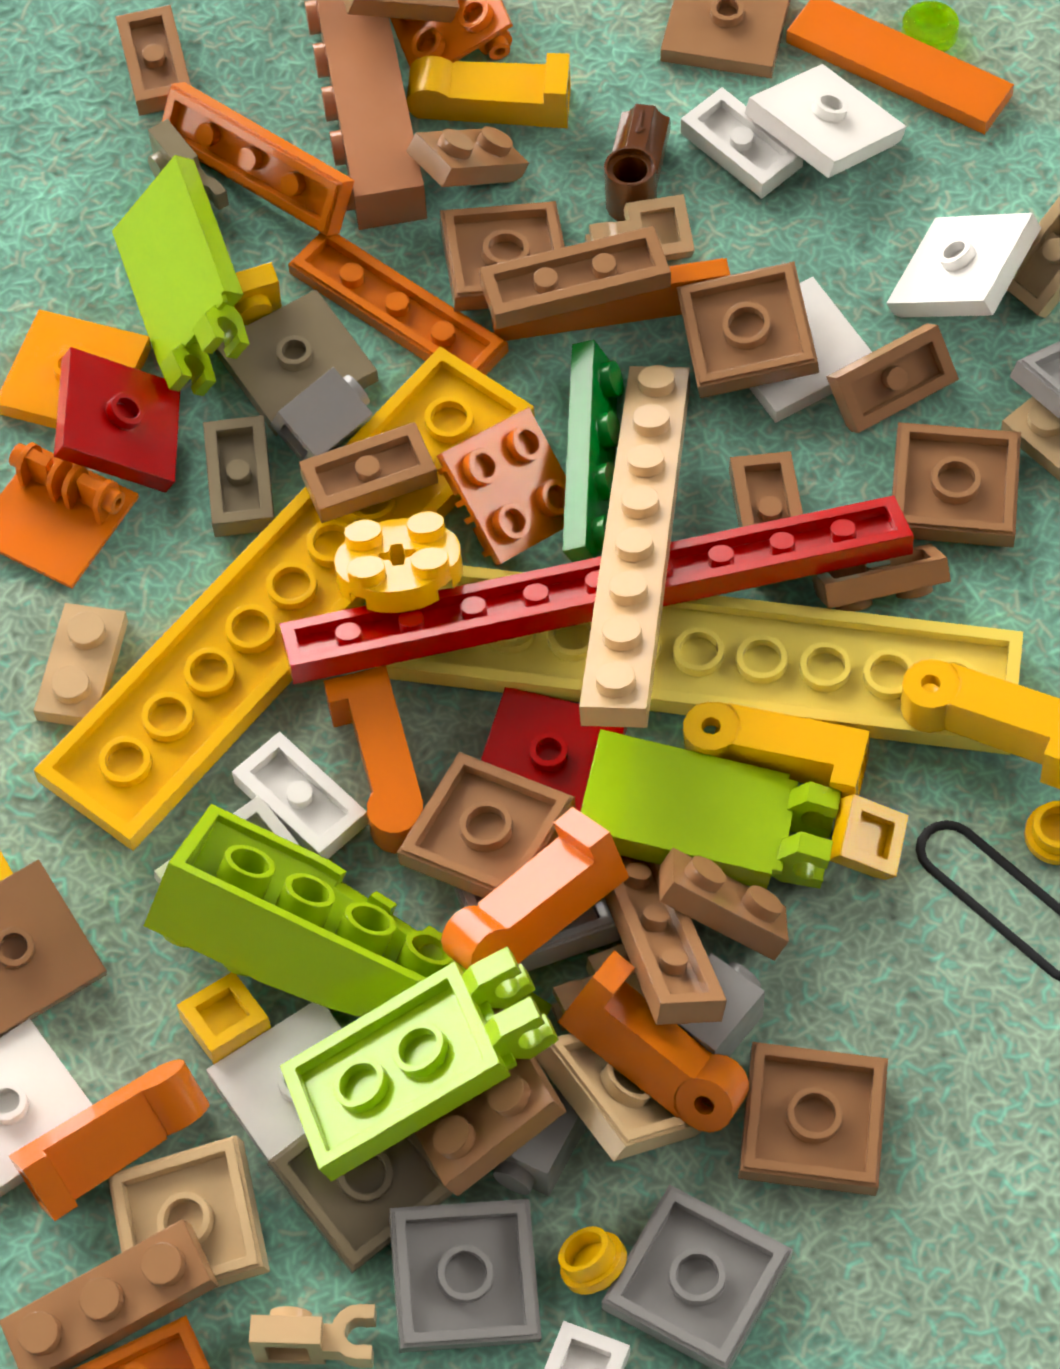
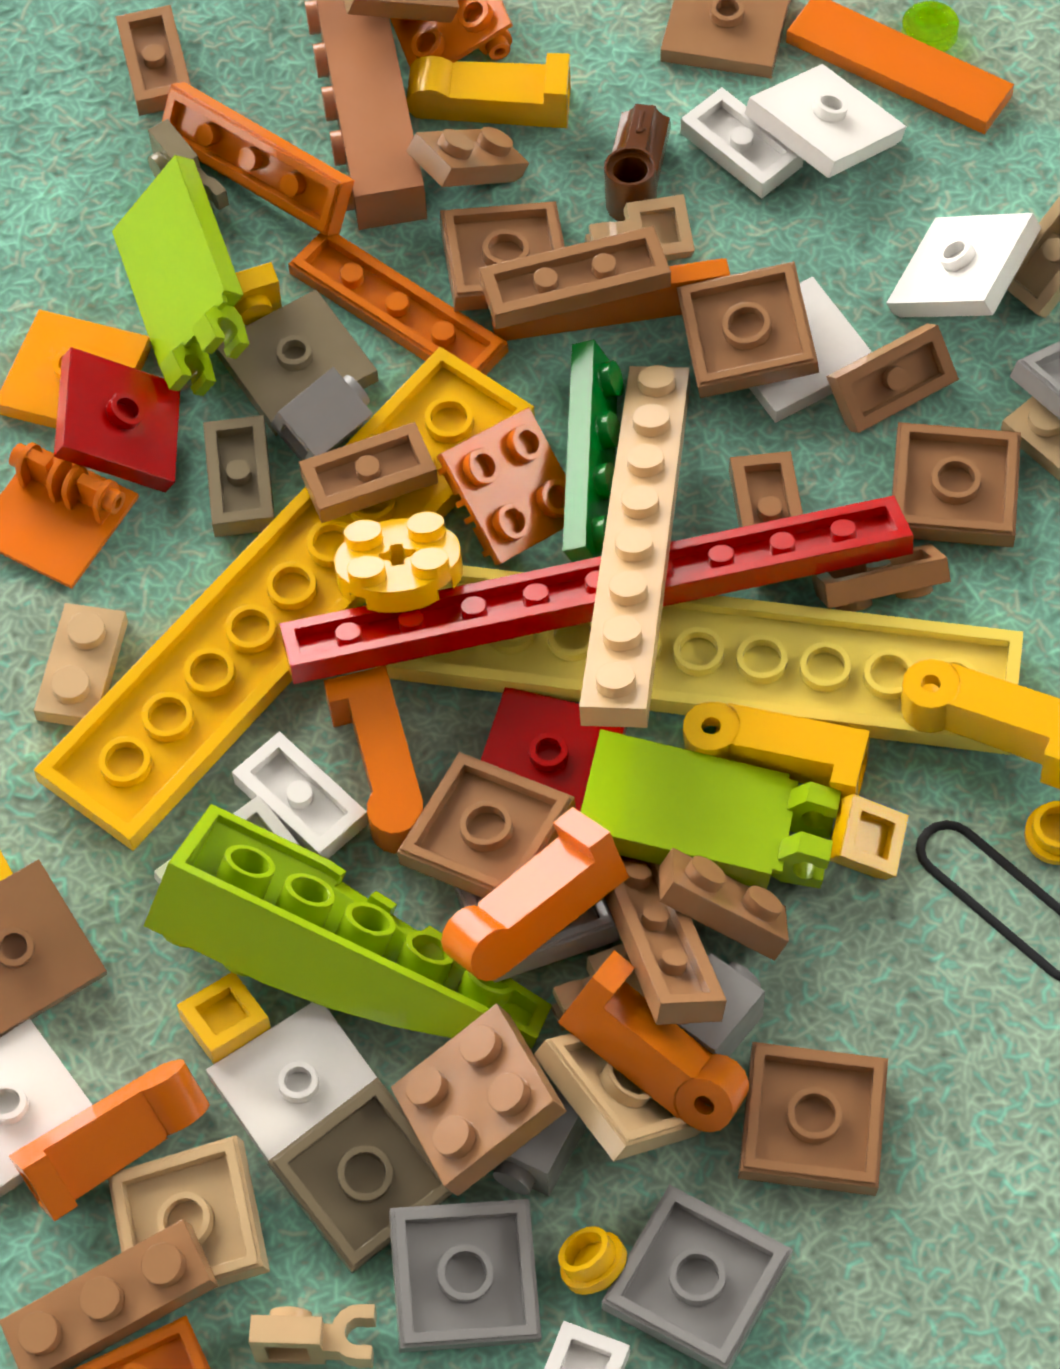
(414, 1059): tile -> none

